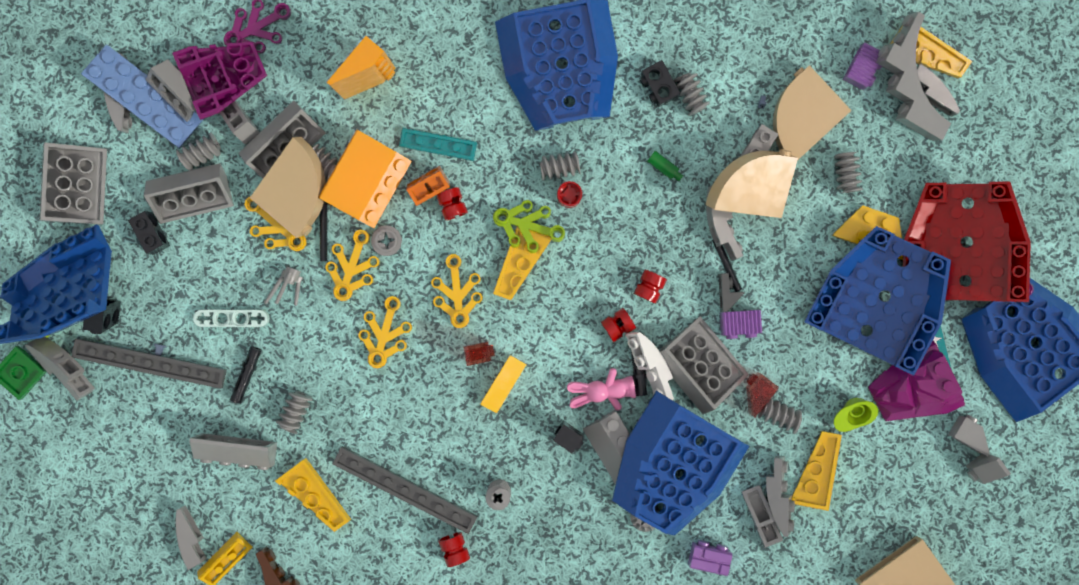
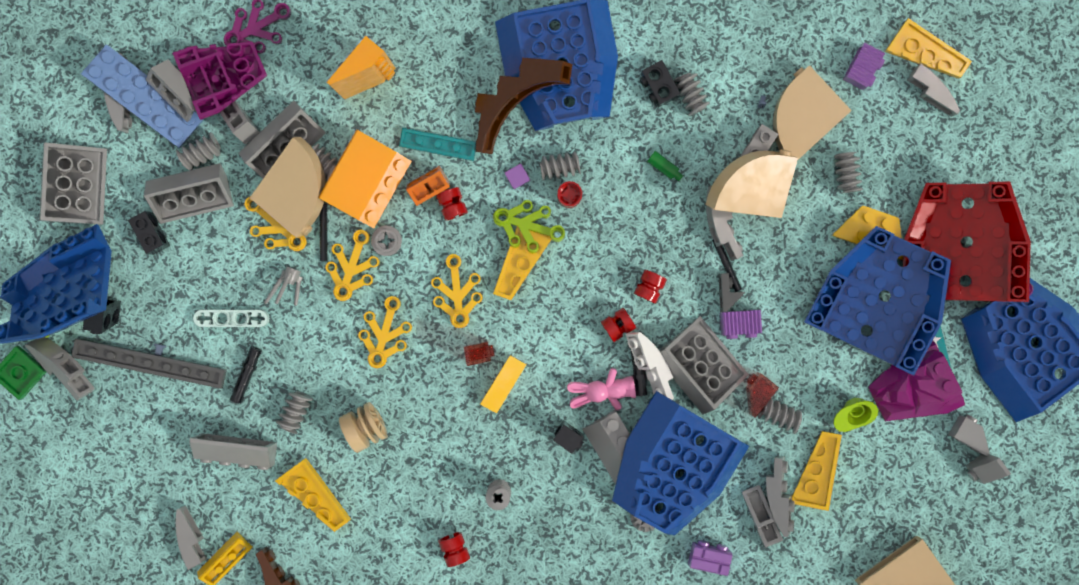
(361, 428): none -> tan wheel
(405, 490): dark grey plate -> none
(510, 91): none -> reddish brown arch
(517, 176): none -> medium lavender tile
(905, 84): light grey arch -> none

